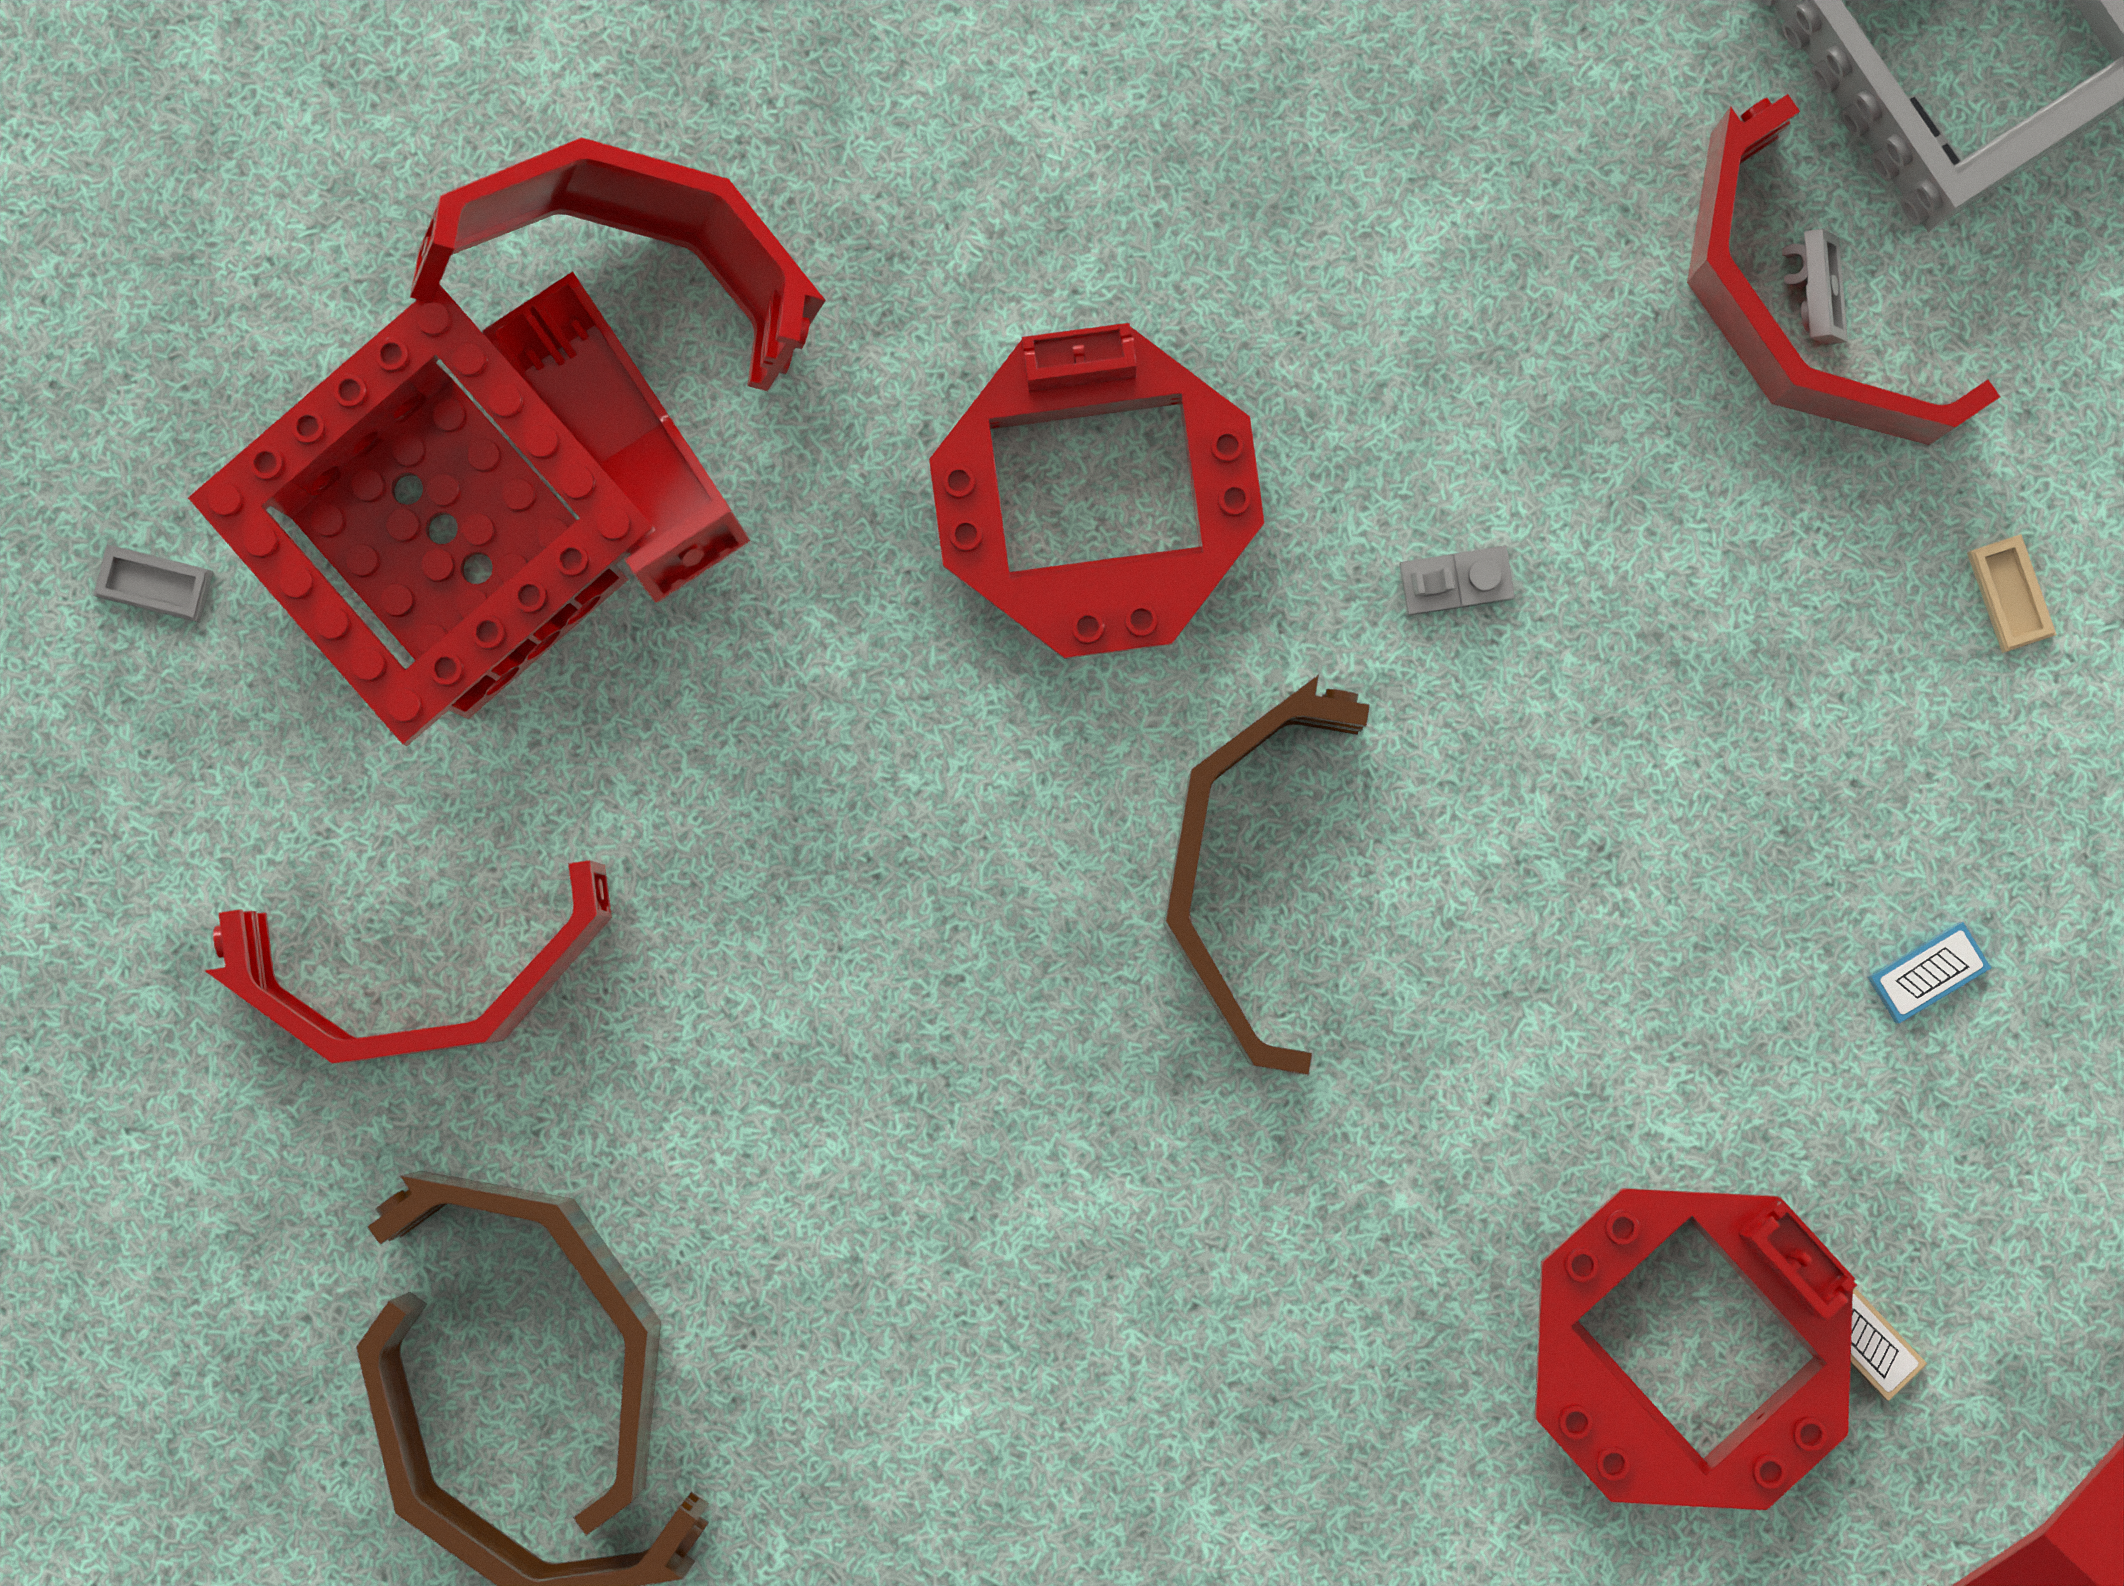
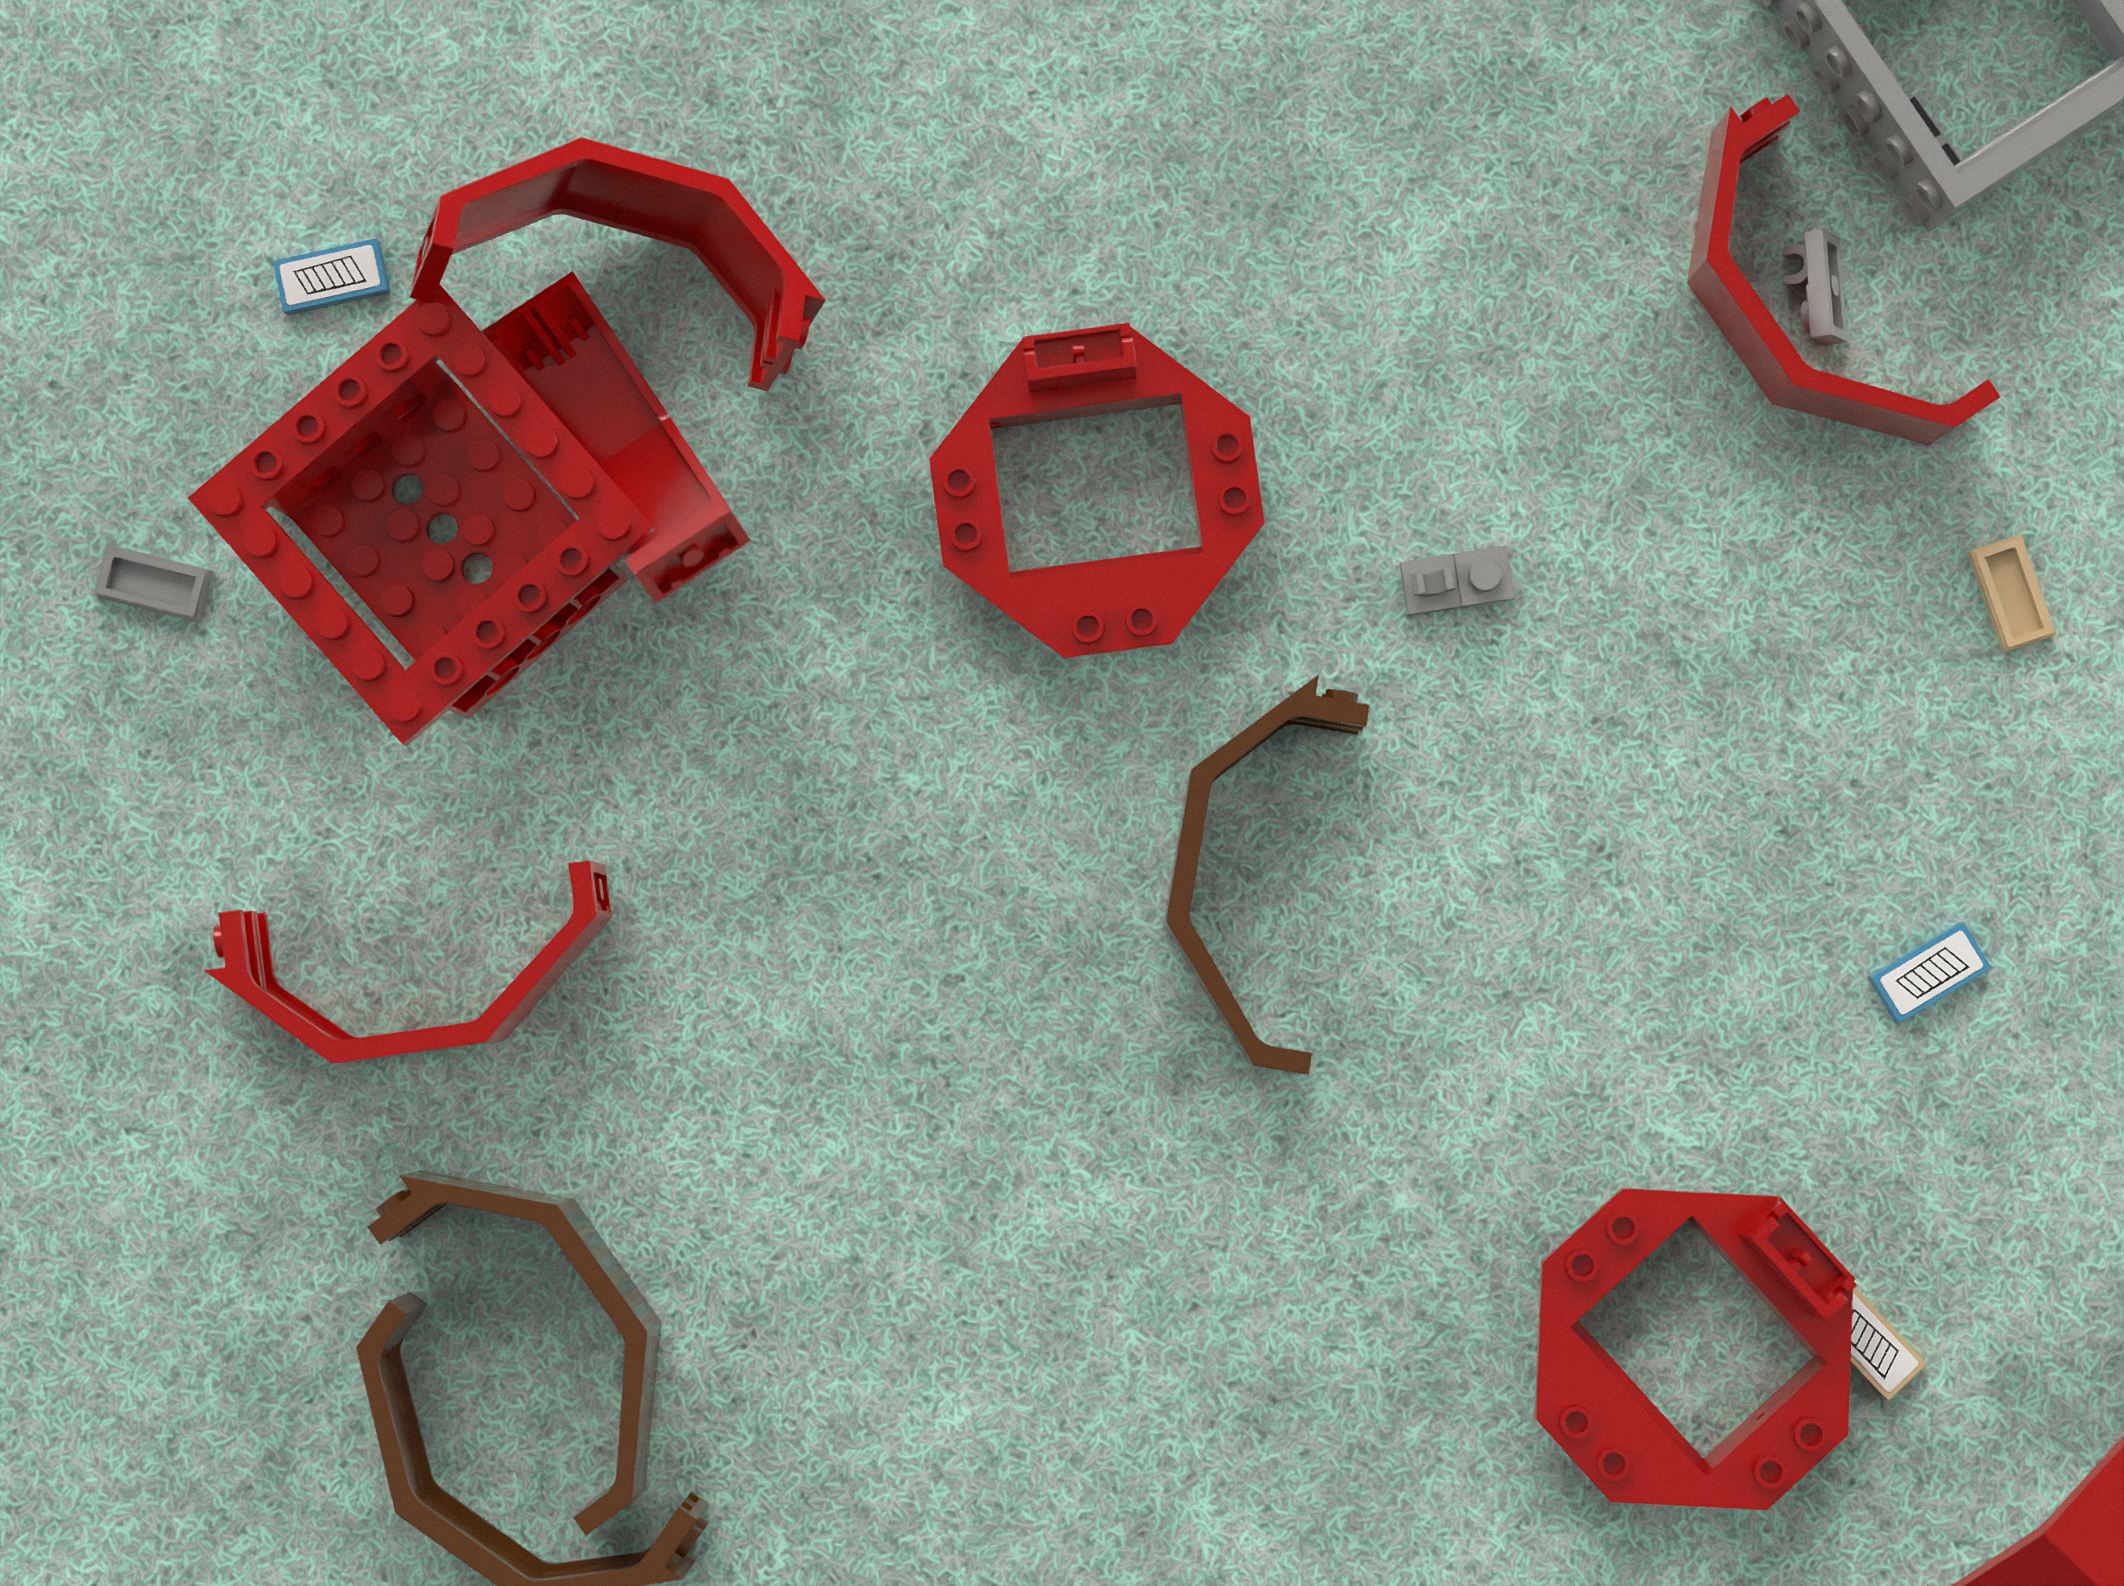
(331, 276): none -> tile

